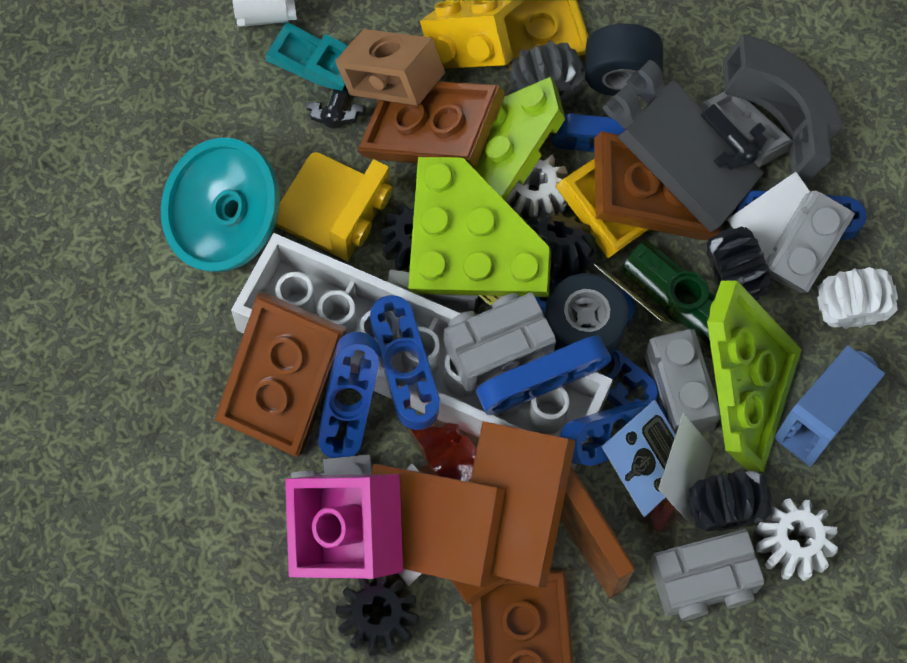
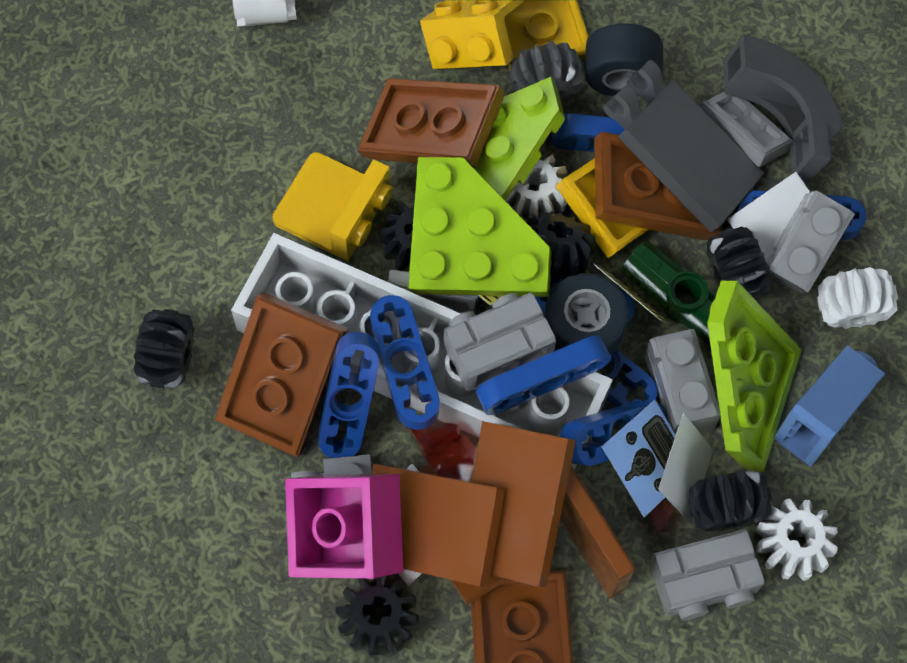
(164, 348): none -> black gear
(201, 203): teal dish -> none
(308, 56): teal slope -> none
(335, 114): black piece -> none
(390, 66): medium nougat brick -> none
(745, 151): black piece -> none

